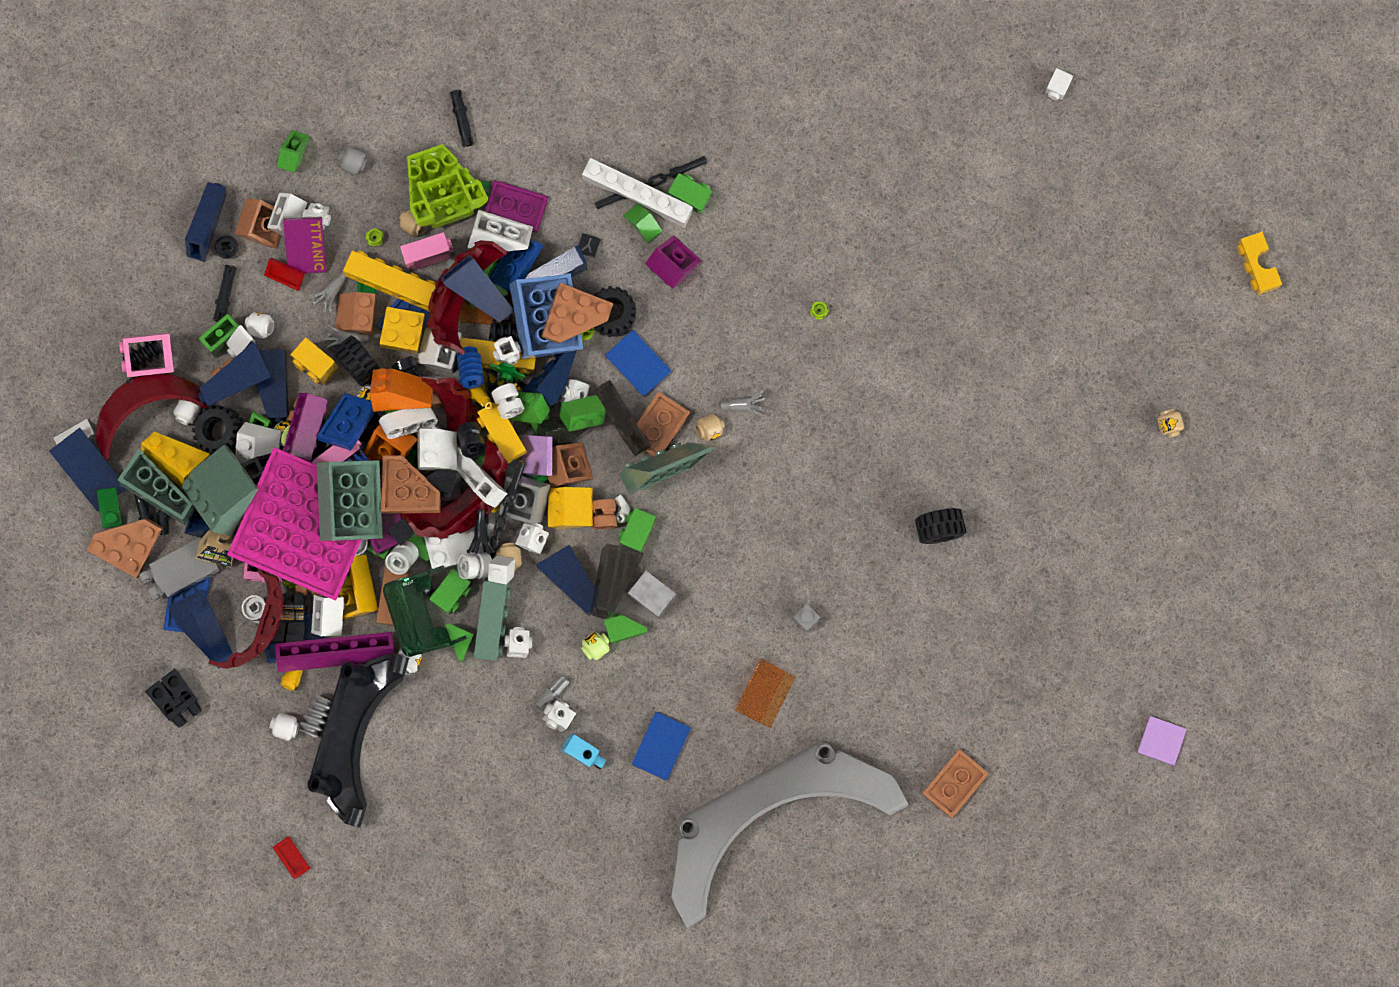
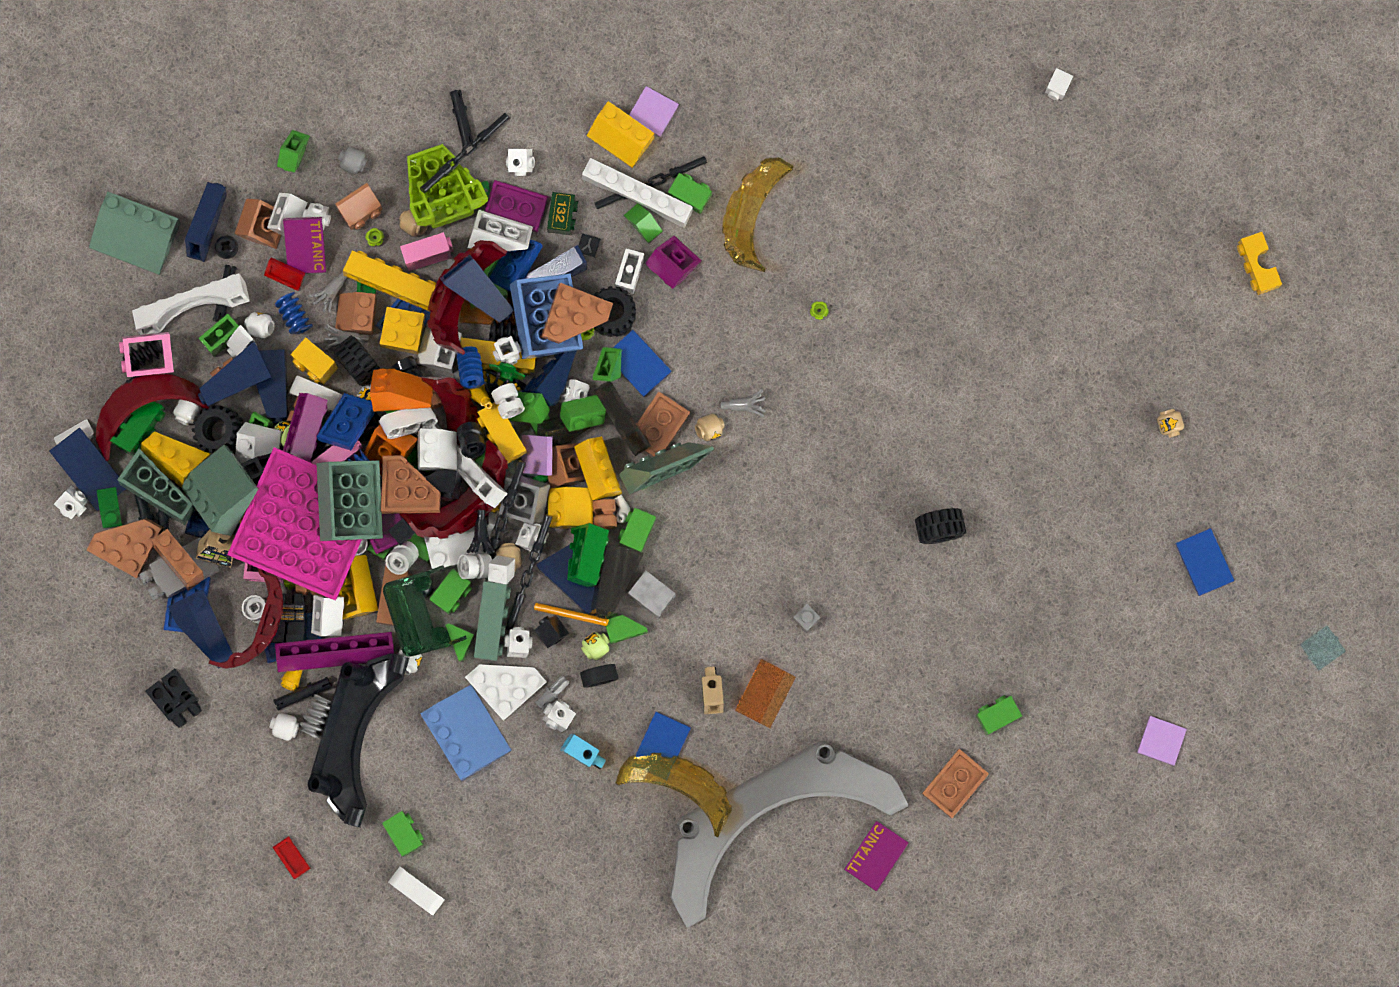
(71, 502): none -> white brick
(134, 233): none -> sand green slope
(138, 427): none -> green wedge
(155, 316): none -> white arch
(177, 559): none -> nougat brick
(292, 315): none -> blue piece
(302, 693): none -> black pin
(303, 385): none -> white beam
(359, 207): none -> nougat slope
(403, 833): none -> bright green brick
(416, 891): none -> white beam
(465, 732): none -> medium blue slope
(482, 137): none -> black piece
(505, 686): none -> white plate
(520, 161): none -> white brick
(537, 548): none -> black piece
(551, 631): none -> black brick
(561, 213): none -> dark green brick
(570, 614): none -> light orange bar
(587, 554): none -> green wedge
(598, 468): none -> yellow slope
(599, 675): none -> black tyre
(608, 365): none -> bright green slope
(620, 134): none -> yellow slope
(629, 270): none -> white brick
(653, 111): none -> lavender tile
(682, 777): none -> clear yellow windscreen
(712, 697): none -> tan torso
(744, 208): none -> clear yellow windscreen
(876, 856): none -> magenta tile
(998, 715): none -> bright green brick
(1204, 562): none -> blue tile
(1322, 648): none -> clear light blue piece

